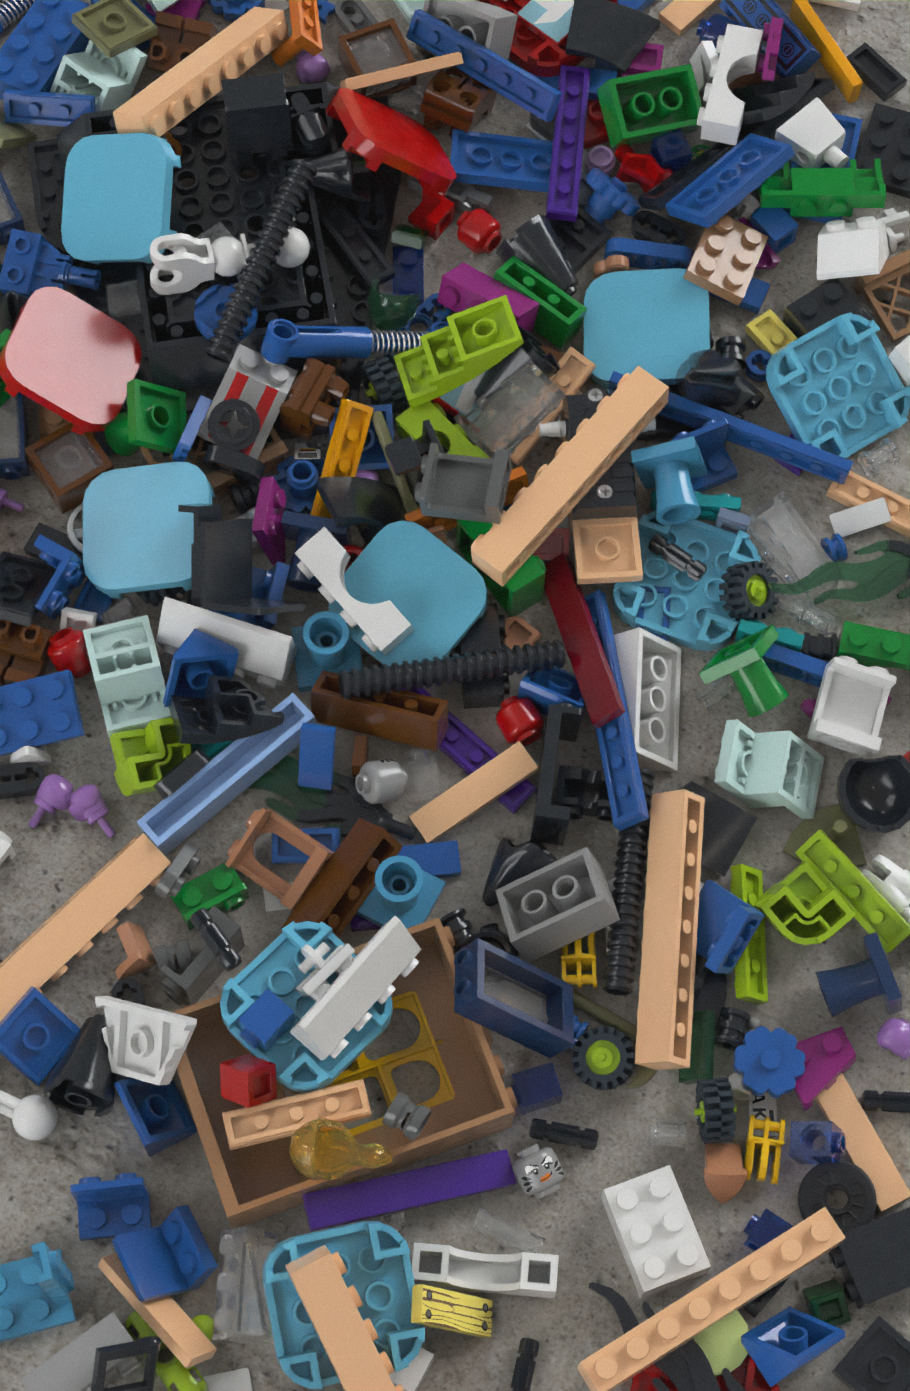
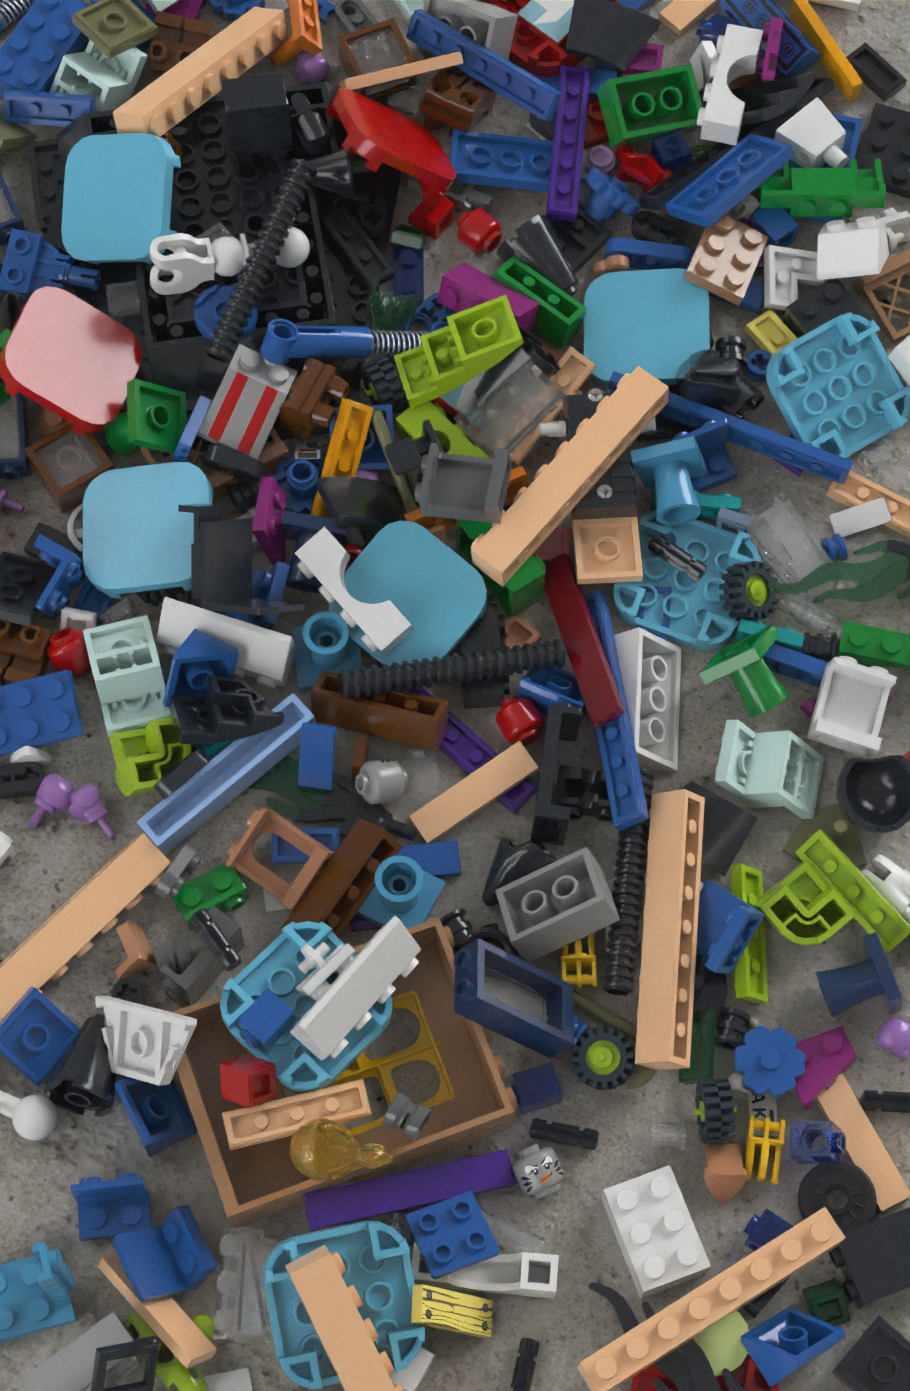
(223, 413): black gear -> none
(451, 1235): none -> blue bracket
(783, 271): none -> white plate

